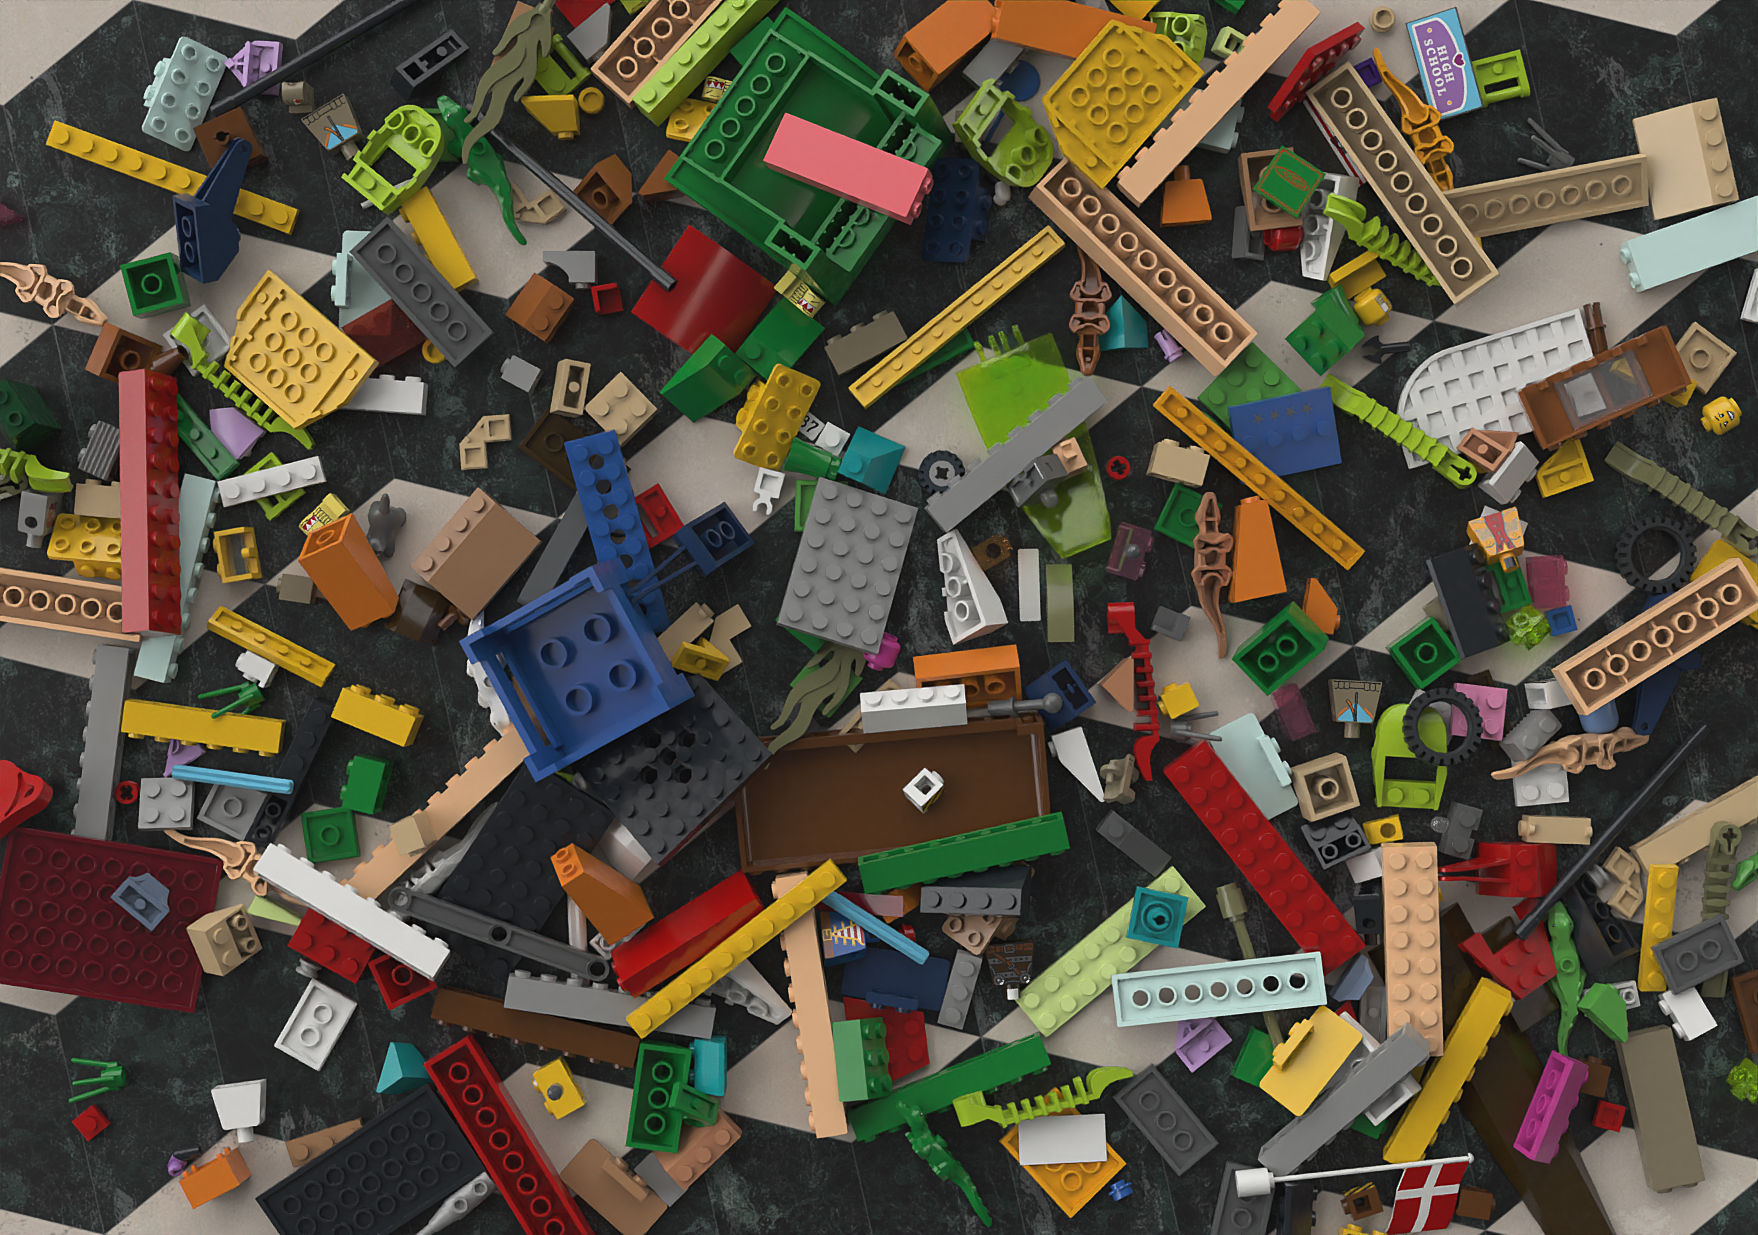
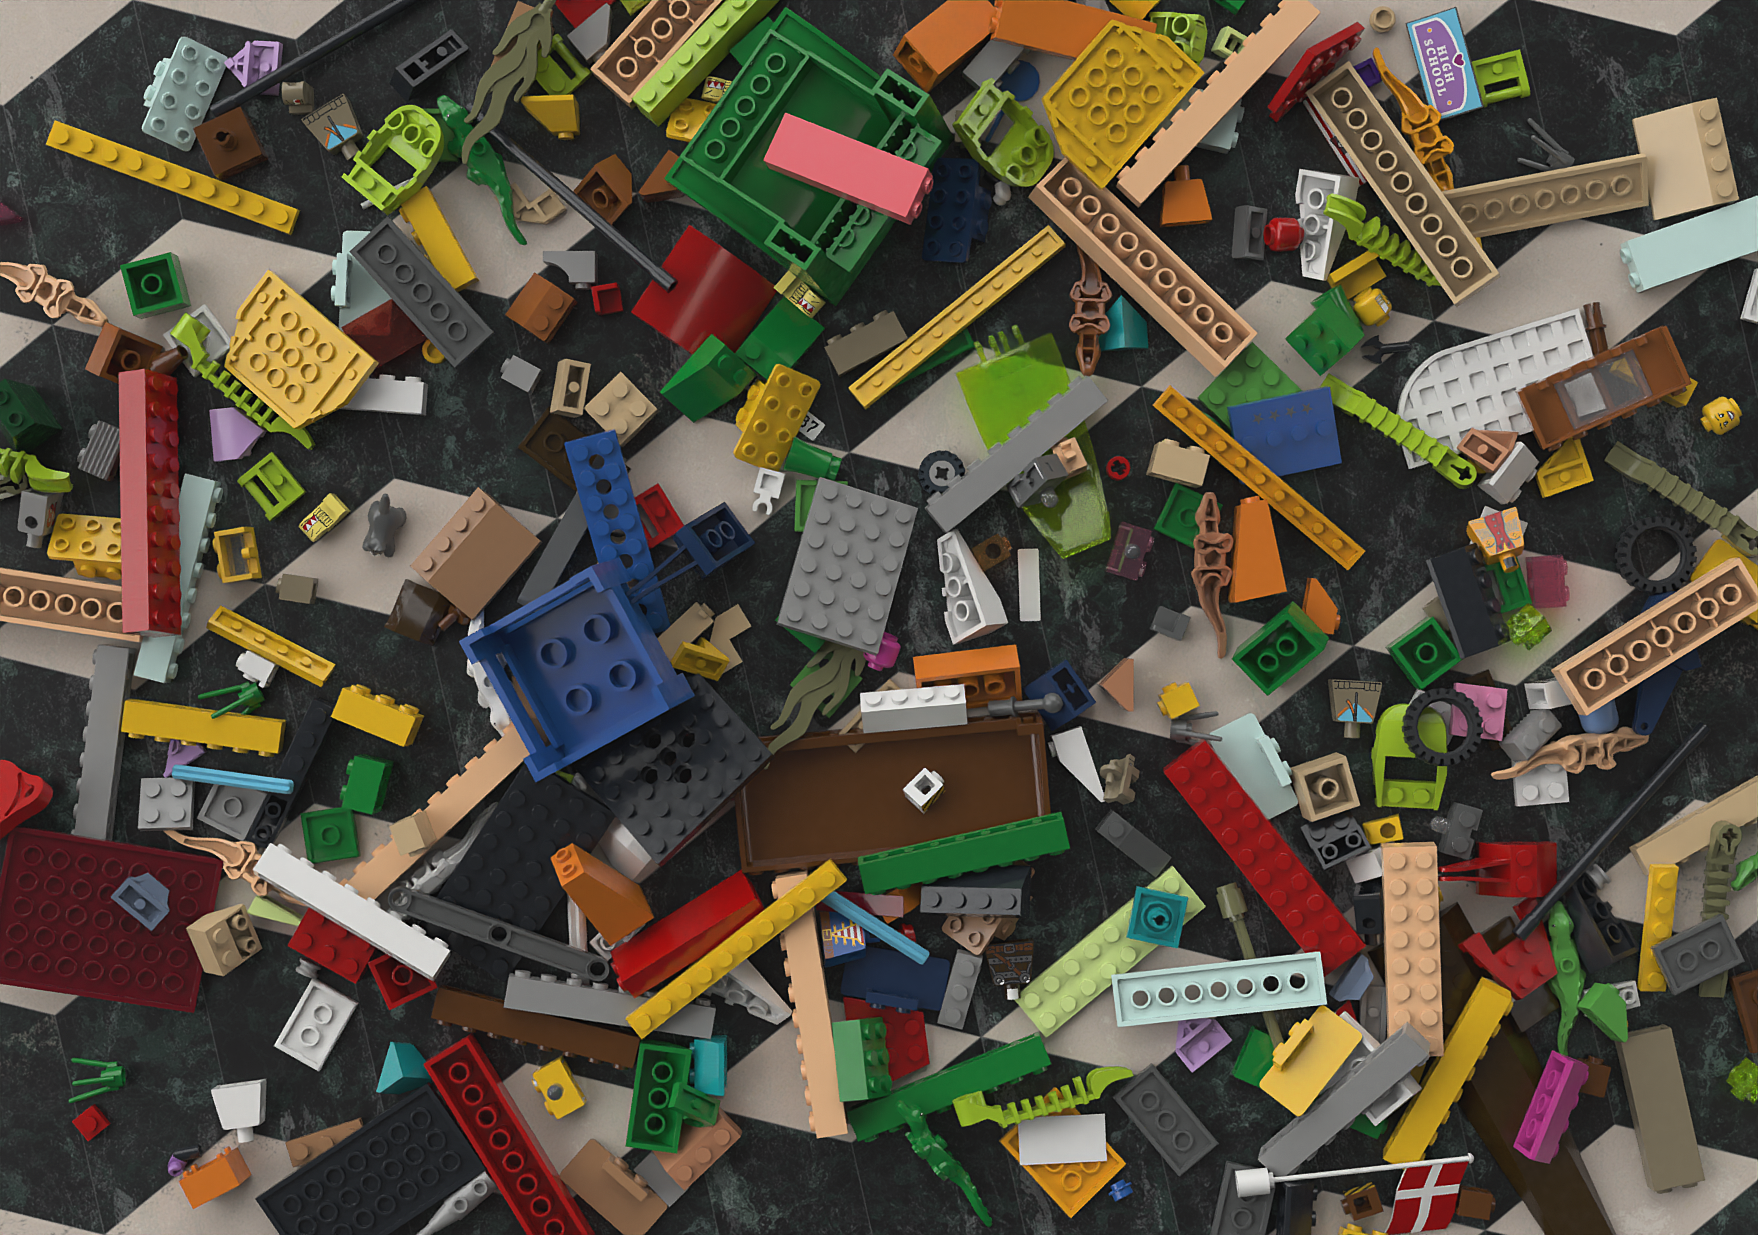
(98, 500): tan brick -> none
(119, 792): red bush -> none
(203, 221): dark blue slope -> none
(203, 442): green tile -> none
(272, 481): white plate -> none
(348, 572): orange slope -> none
(474, 446): tan tile -> none
(591, 100): yellow tile -> none
(832, 439): white plate -> none
(871, 460): teal slope -> none
(1059, 603): olive slope -> none
(1122, 620): red piece -> none
(1169, 346): lavender pin -> none
(1259, 211): medium nougat slope -> none
(1289, 182): green tile -> none
(1292, 712): clear pink brick -> none
(1555, 829): tan brick -> none
(1561, 620): blue plate -> none
(1608, 1115): red plate -> none
(1629, 893): tan tile -> none
(1687, 1013): white brick -> none
(1703, 356): tan tile -> none

